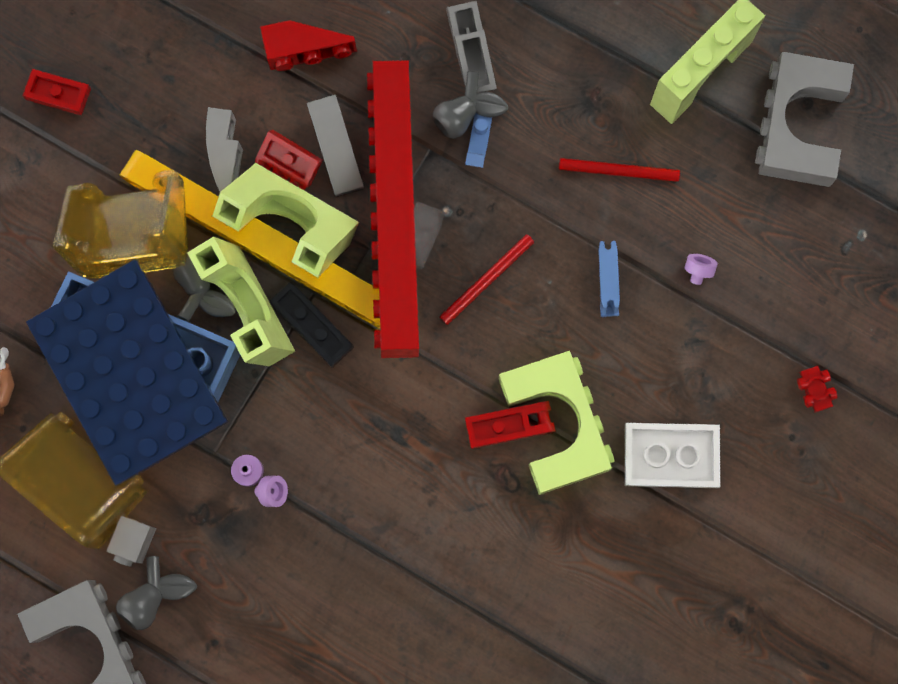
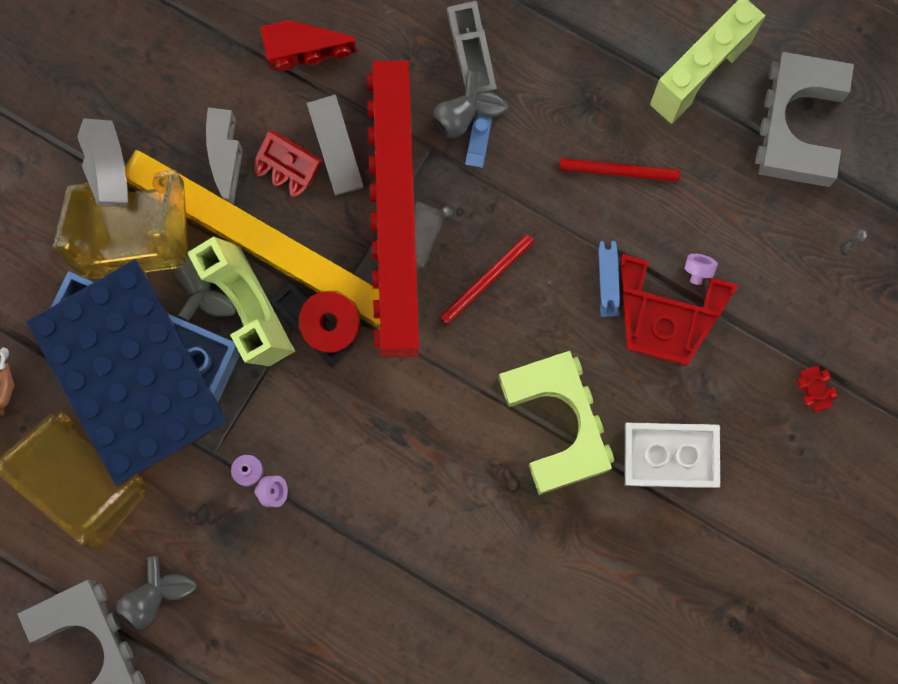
(57, 92): red plate -> none
(103, 162): none -> light grey slope
(130, 541): light grey brick -> none
(264, 192): yellowish green arch -> none
(312, 321): none -> red tile
(508, 425): red plate -> none
(663, 325): none -> red wing

